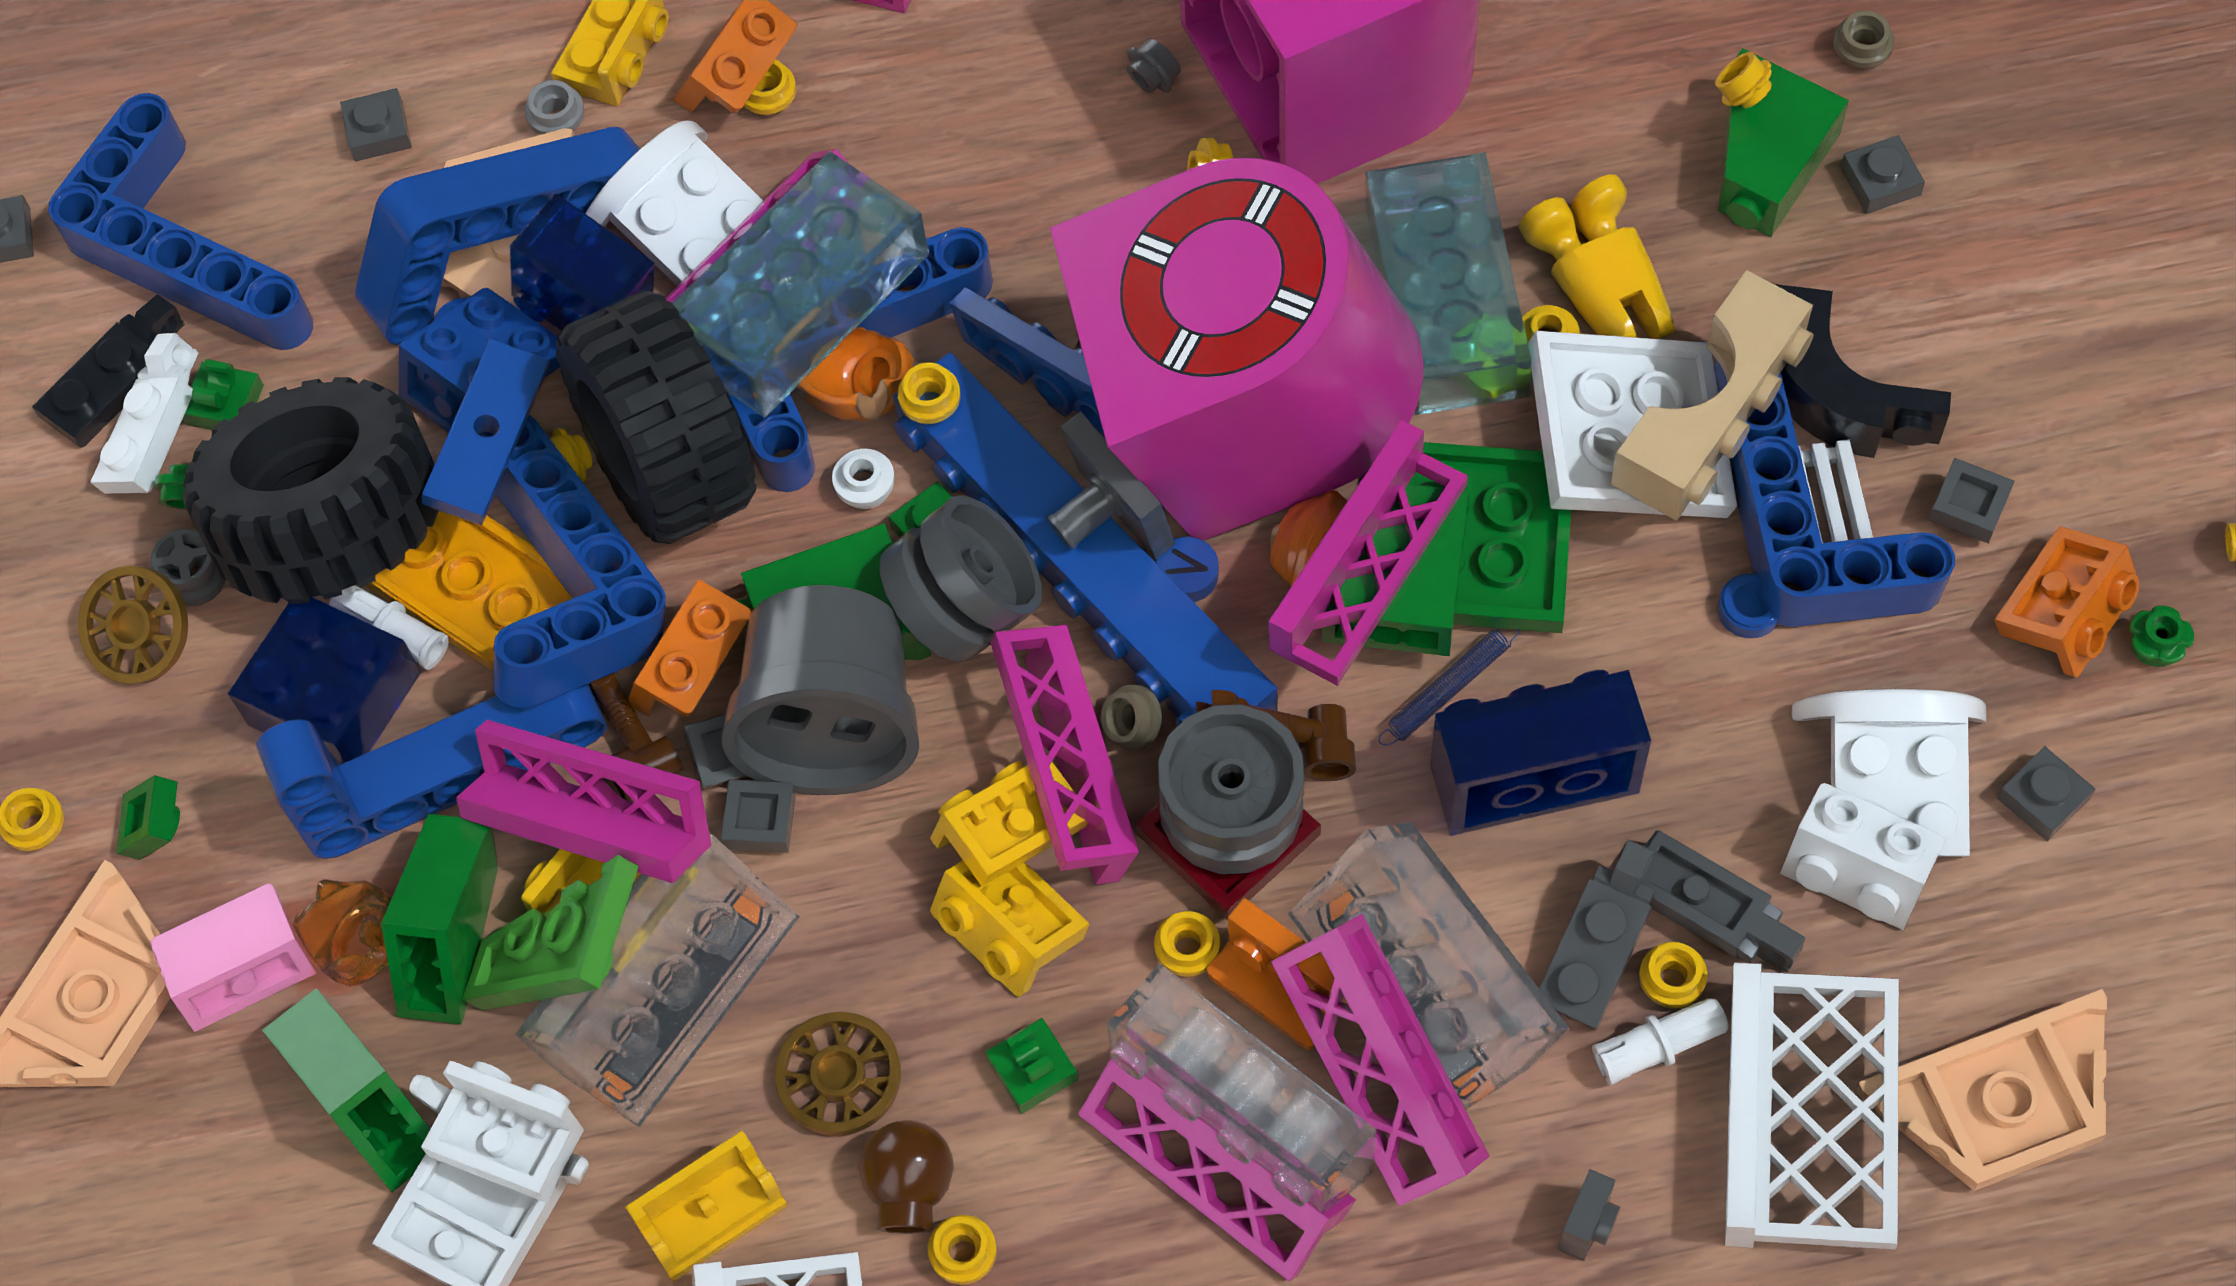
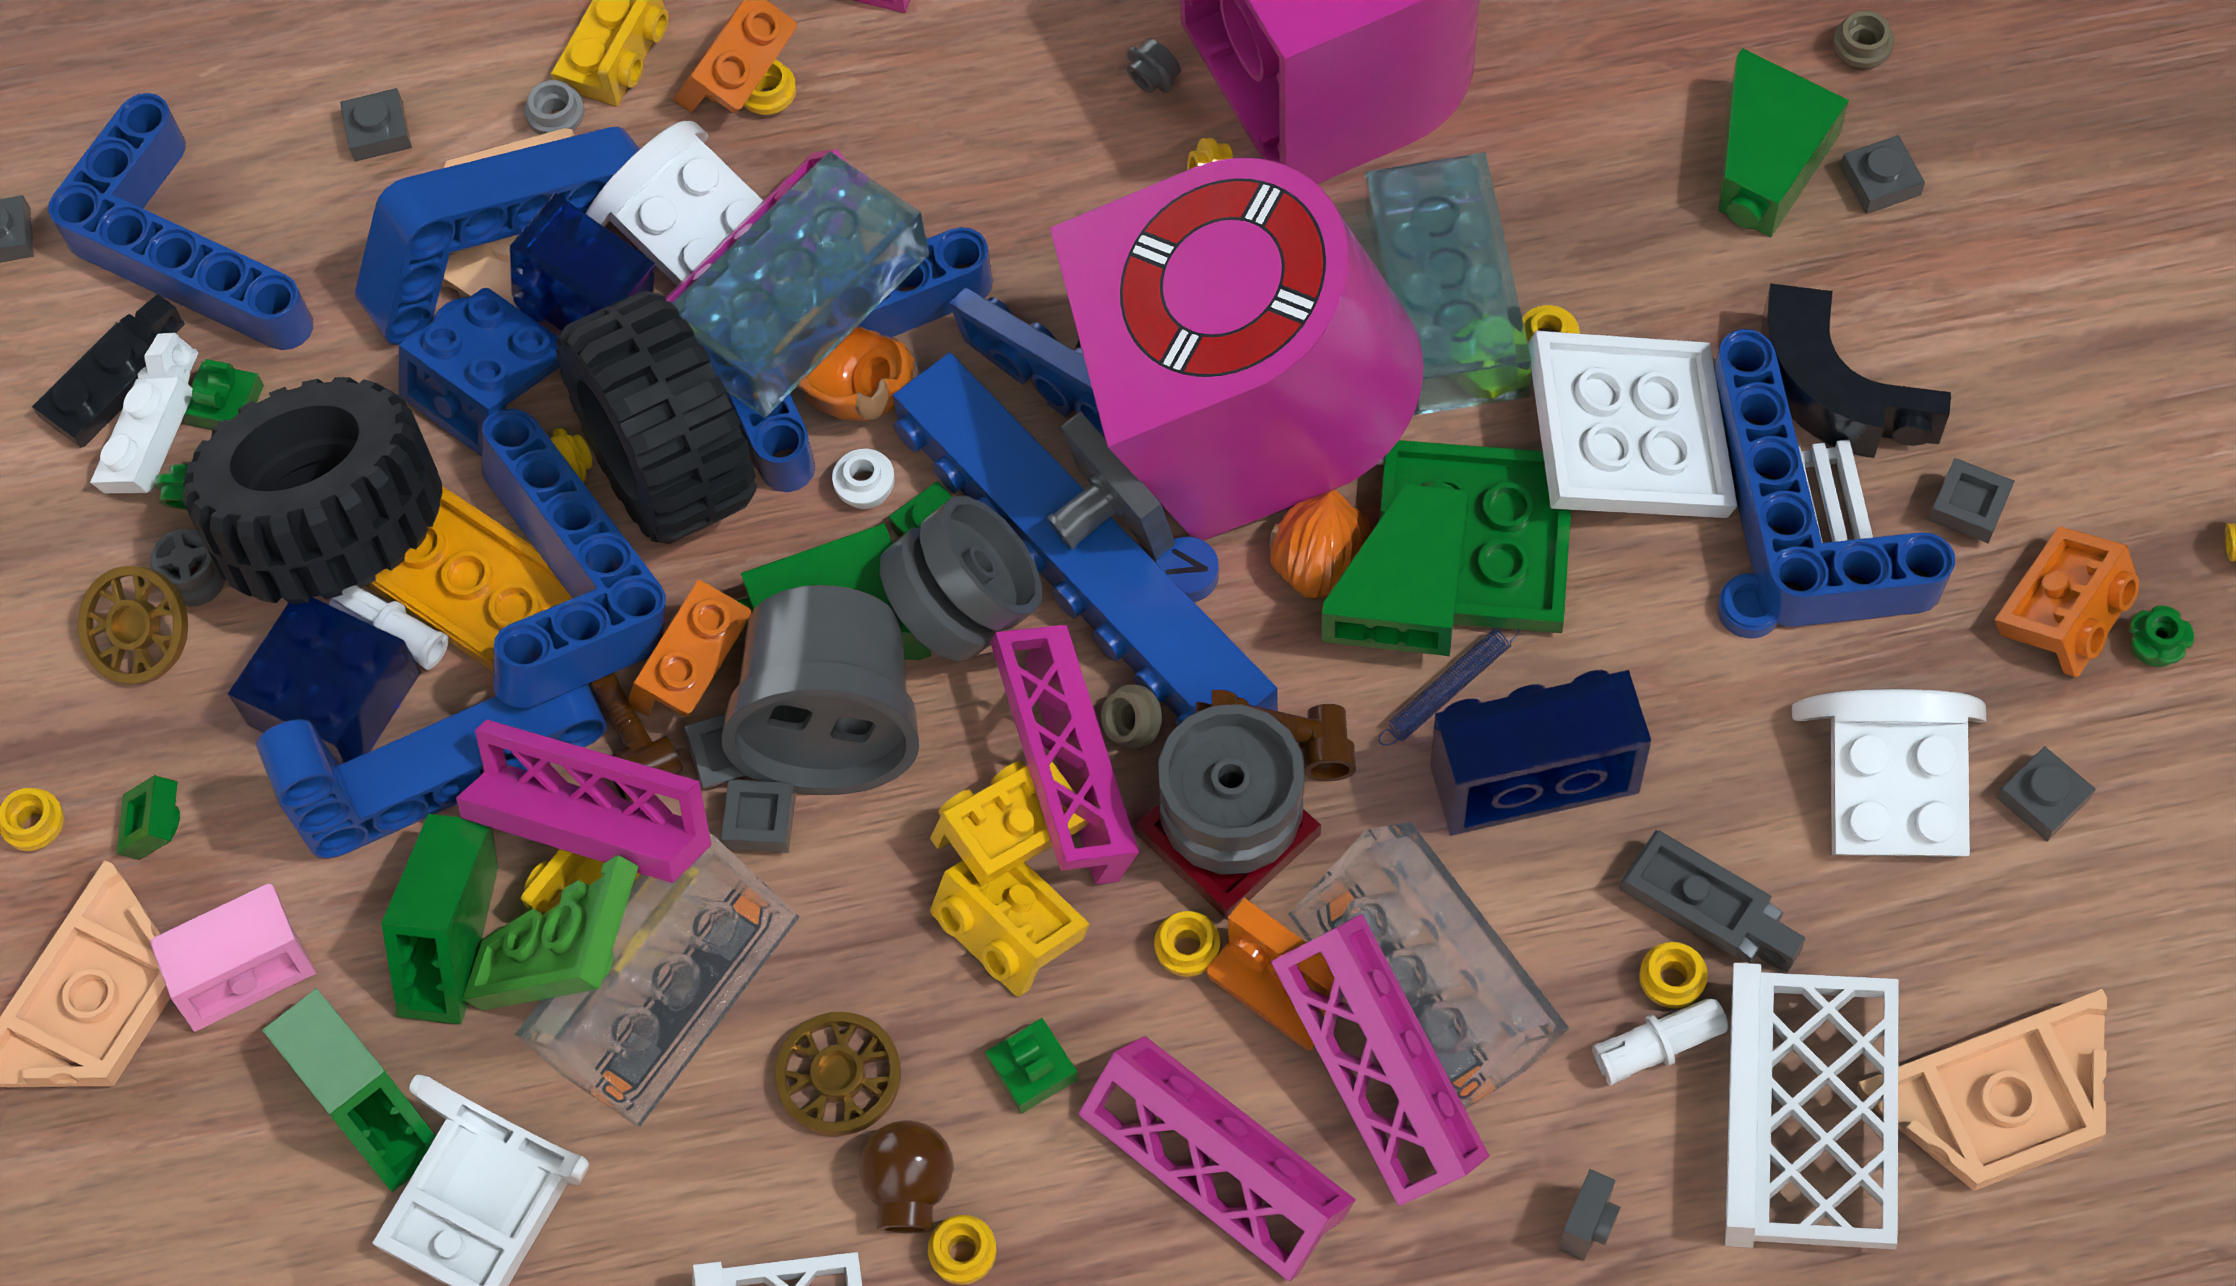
(331, 923): clear orange piece -> none
(495, 403): blue tile -> none
(503, 1130): white bracket -> none
(707, 1206): yellow hinge -> none
(929, 378): yellow plate -> none
(1242, 1091): clear slope -> none
(1346, 541): dark pink fence -> none
(1600, 938): dark grey hinge -> none
(1606, 270): yellow piece -> none
(1674, 450): tan arch -> none
(1744, 80): yellow plate -> none
(1862, 855): white bracket -> none

